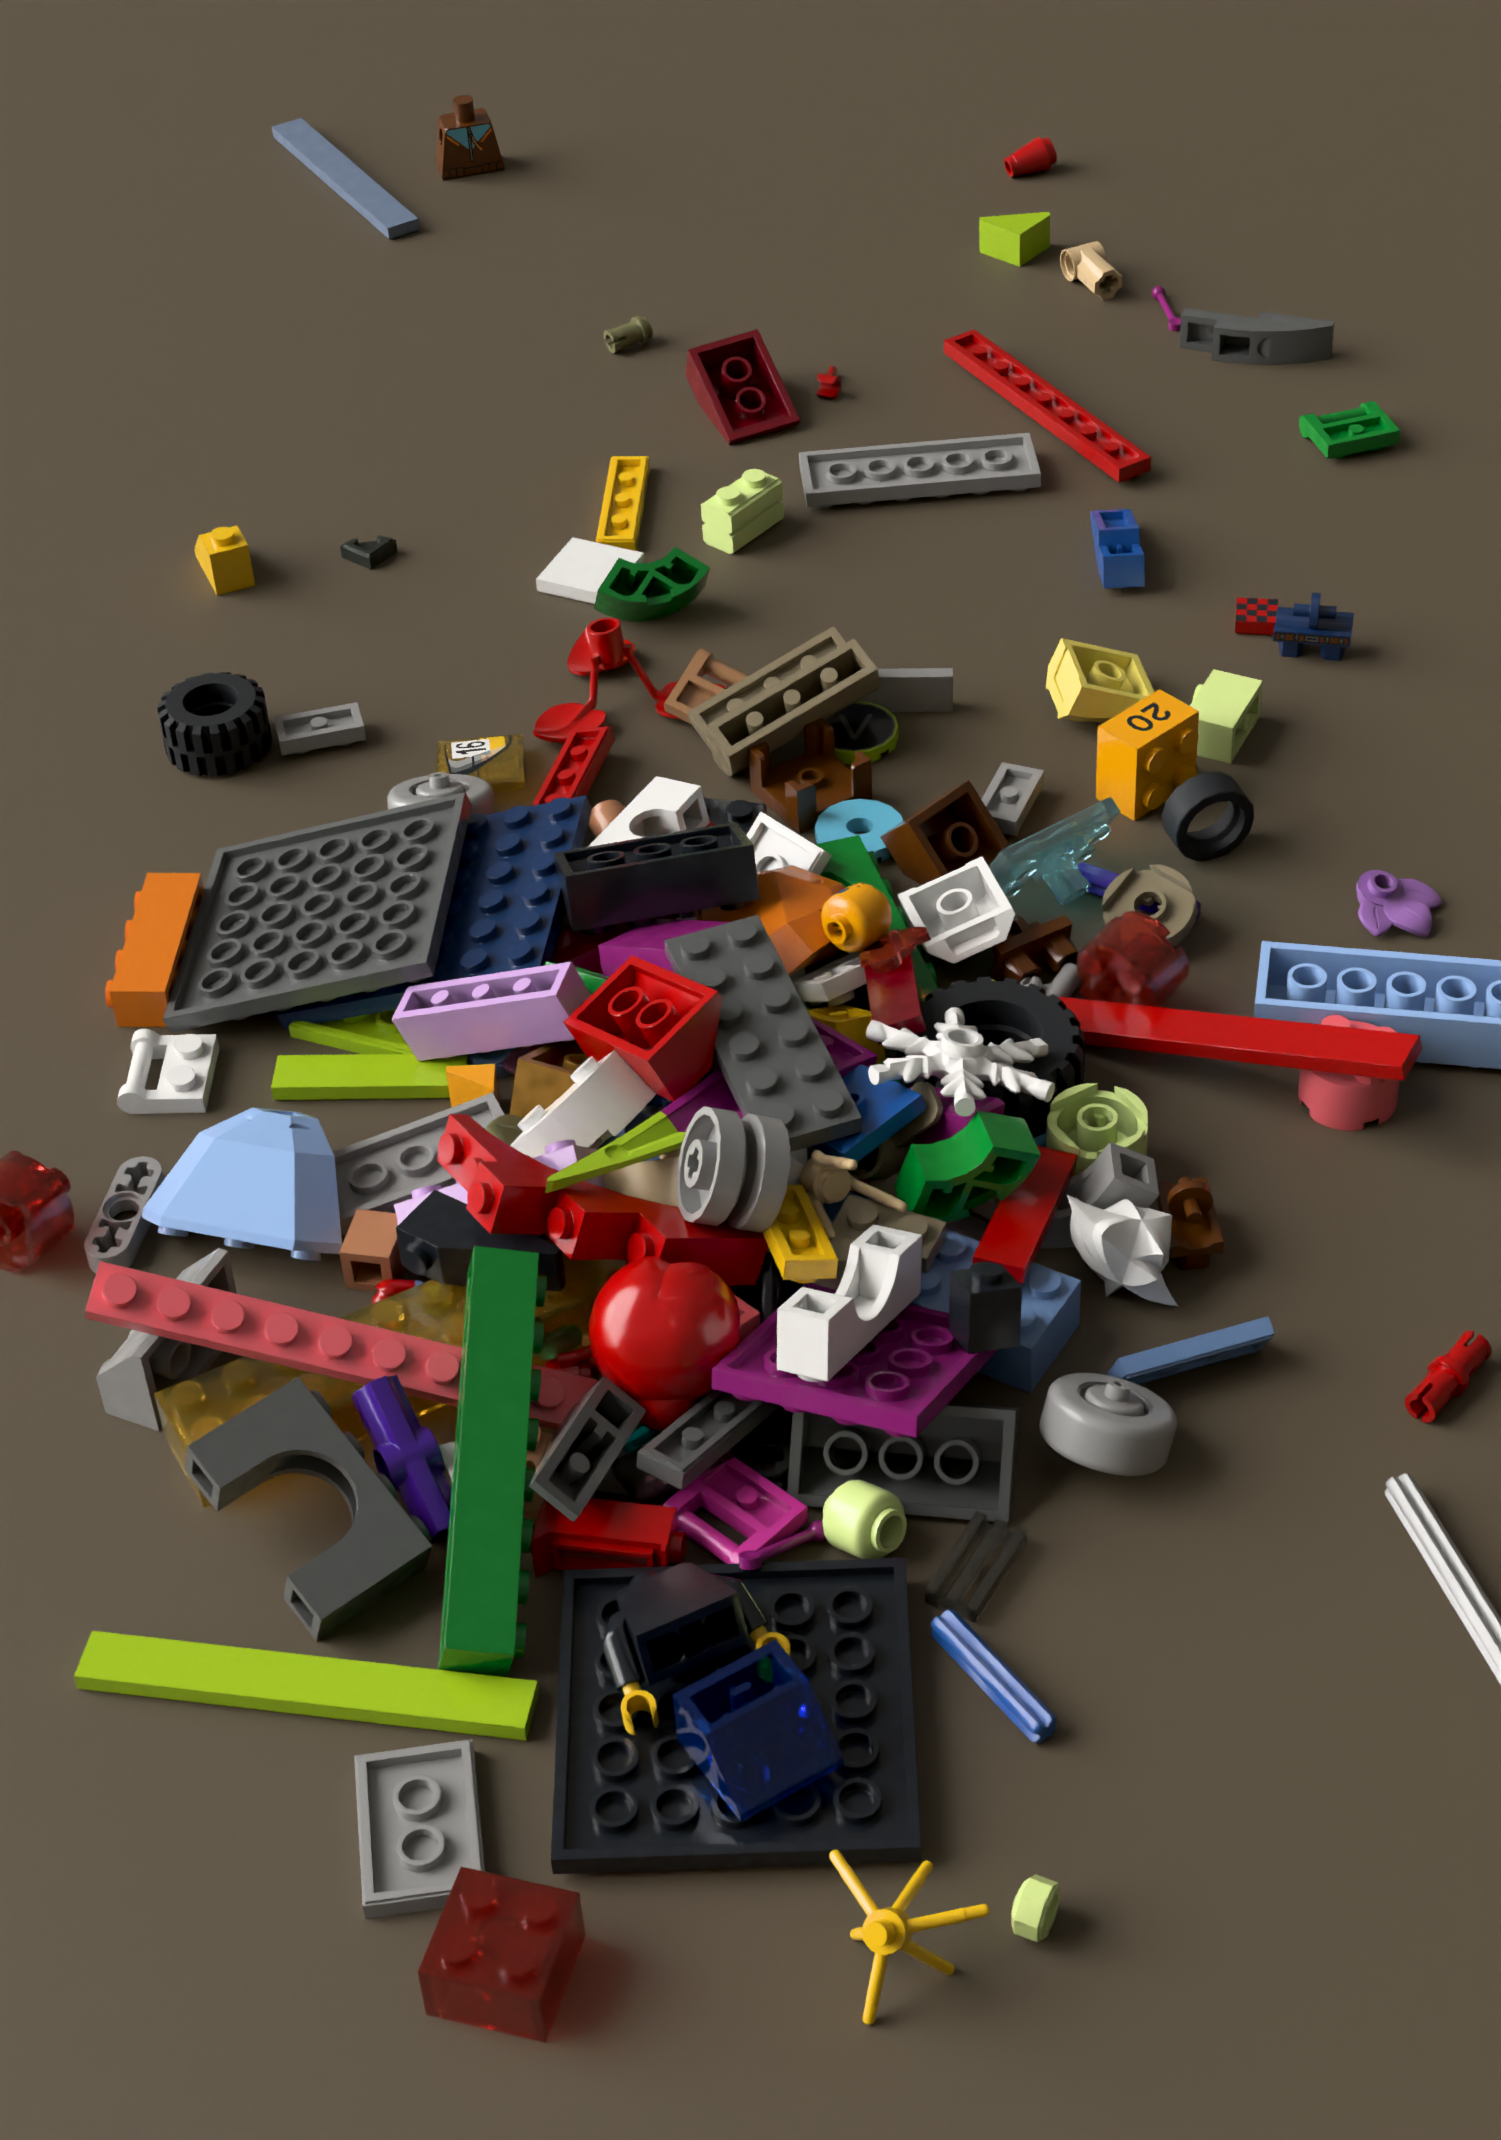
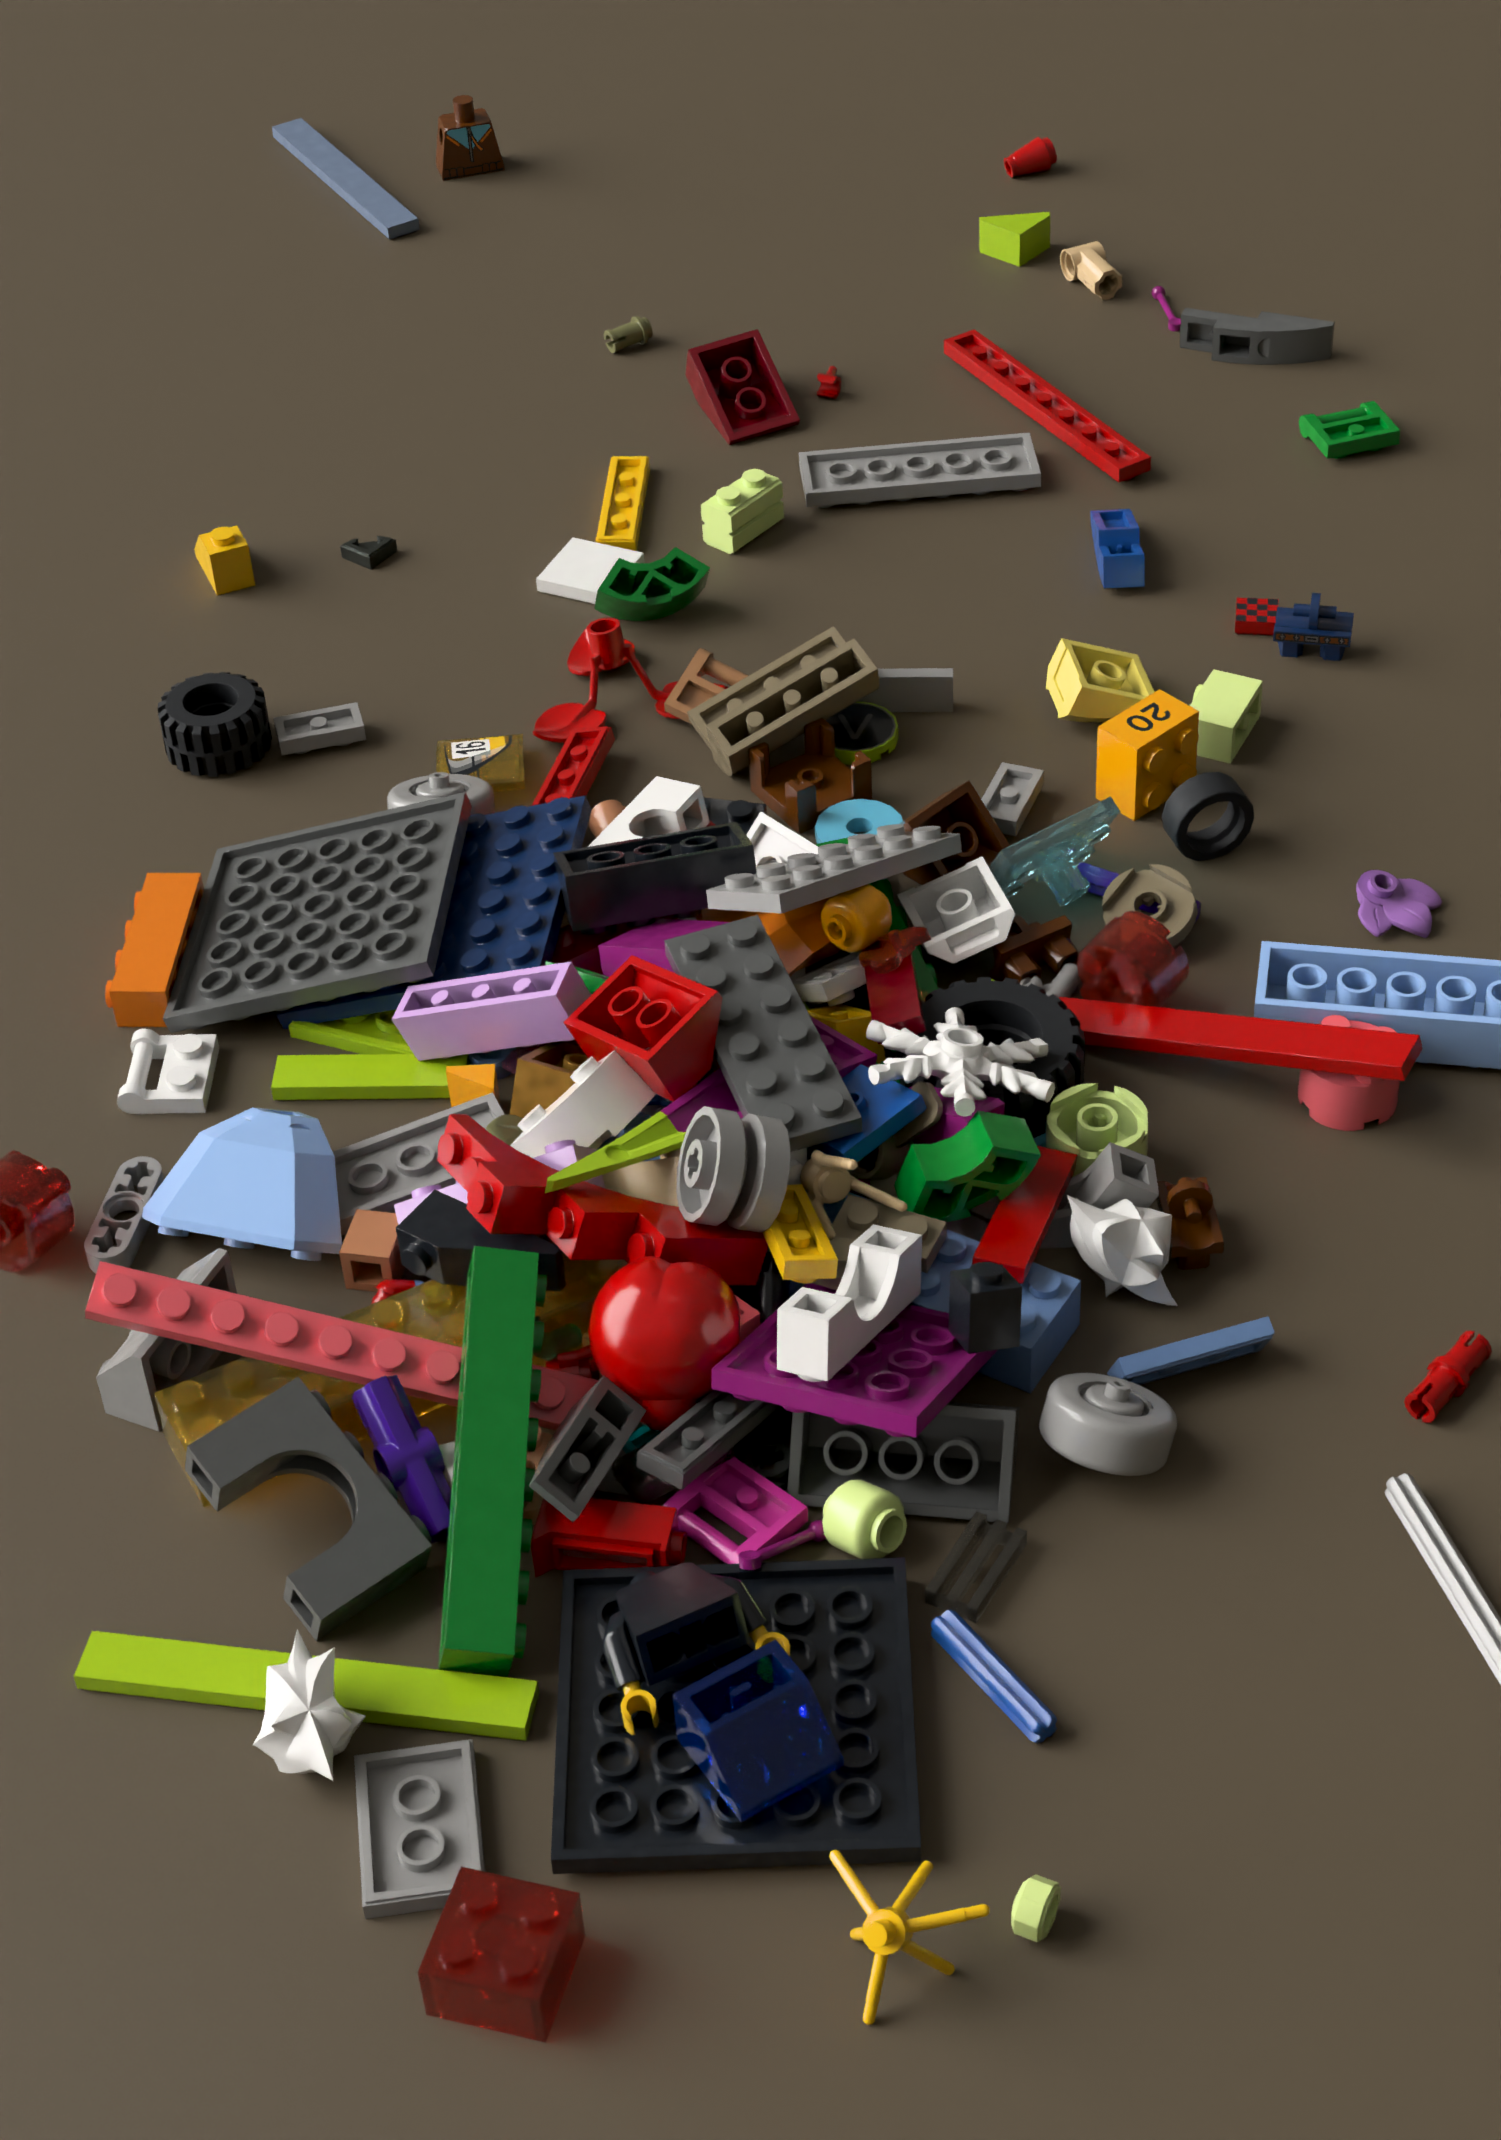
(302, 1717): none -> white hair
(833, 870): none -> light grey plate

